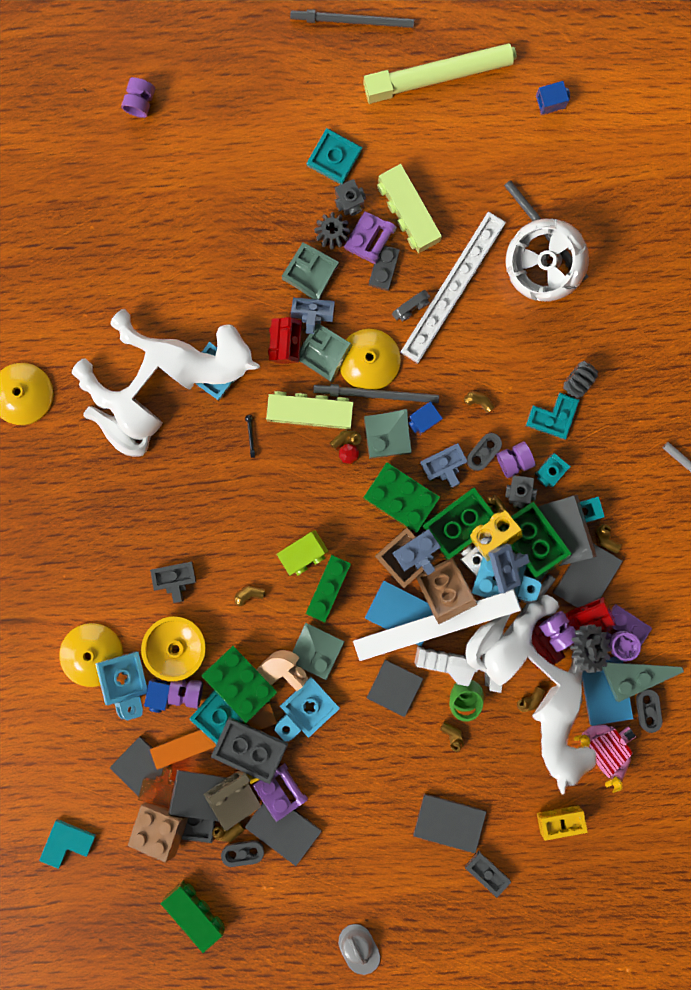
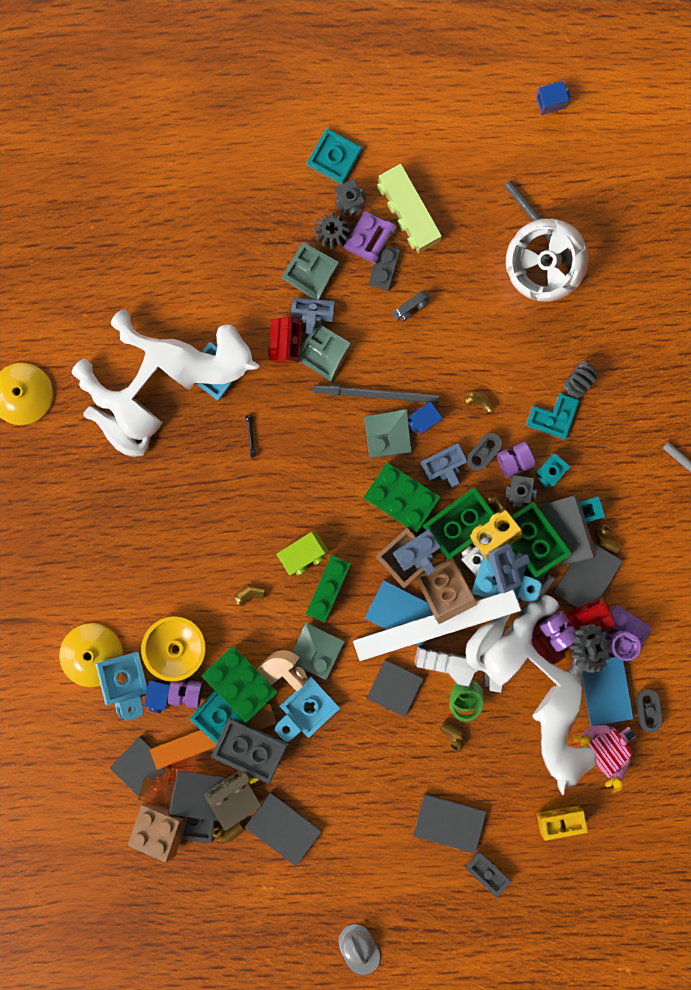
(64, 838): teal tile -> none
(137, 99): medium lavender wheel -> none
(174, 579): dark grey hinge -> none
(193, 916): green brick -> none
(243, 853): dark grey plate -> none
(275, 798): medium lavender plate -> none
(309, 411): yellowish green brick -> none
(312, 16): dark grey bar -> none
(346, 437): pearl gold arm -> none
(348, 454): red tile -> none
(374, 373): yellow dish -> none
(383, 84): yellowish green brick -> none
(453, 287): white tile -> none
(532, 702): pearl gold arm -> none
(632, 679): sand green wing -> none

